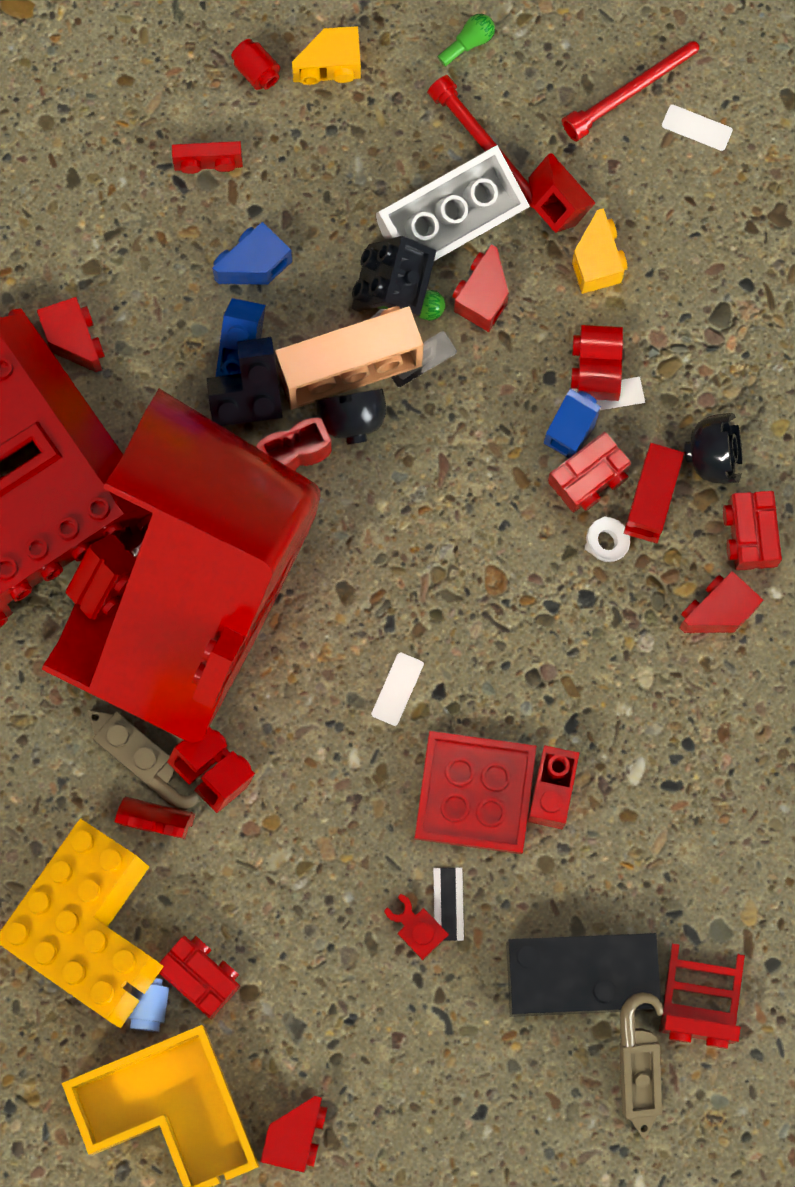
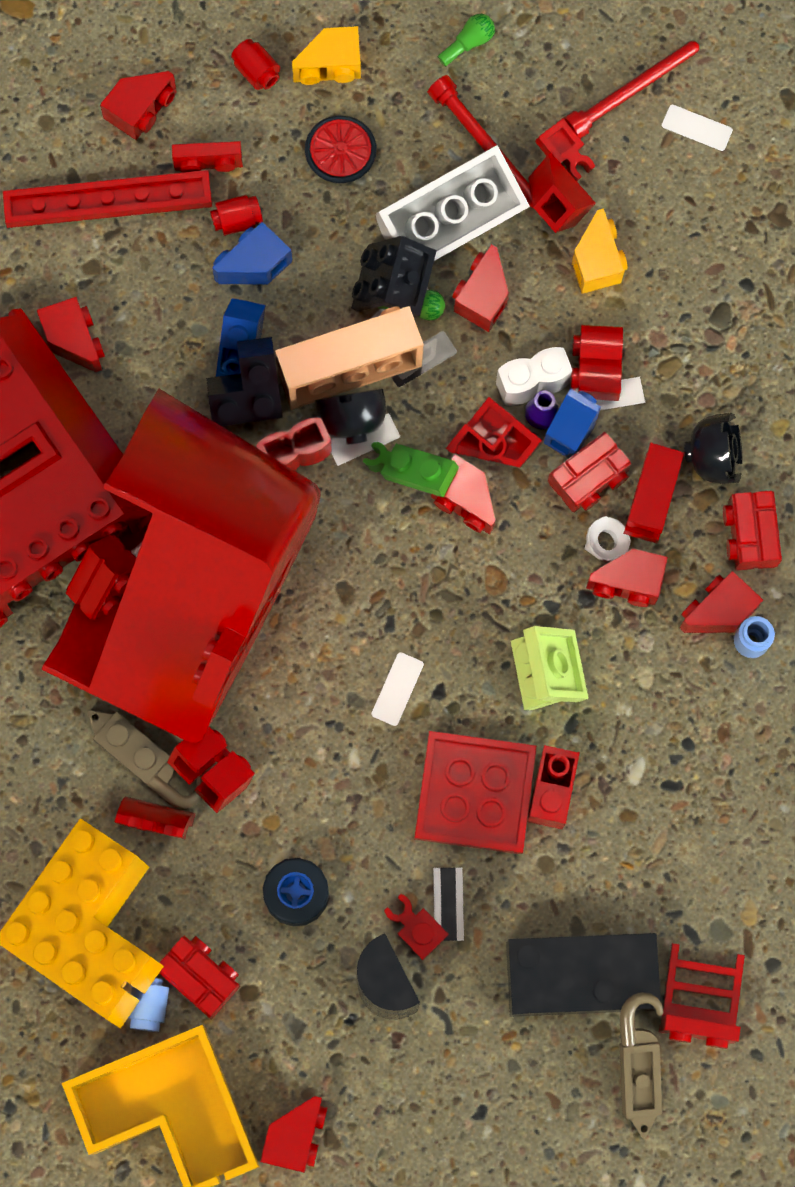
(107, 199): none -> red plate
(137, 100): none -> red slope
(236, 214): none -> red brick
(287, 884): none -> black wheel
(340, 149): none -> red wheel
(343, 453): none -> white sticker
(384, 983): none -> black brick
(413, 468): none -> bright green plate
(468, 497): none -> slope
(495, 437): none -> red slope
(524, 377): none -> white brick
(540, 416): none -> dark purple cone
(548, 667): none -> yellowish green bracket
(564, 145): none -> red plate
(631, 576): none -> slope
(759, 628): none -> light blue brick

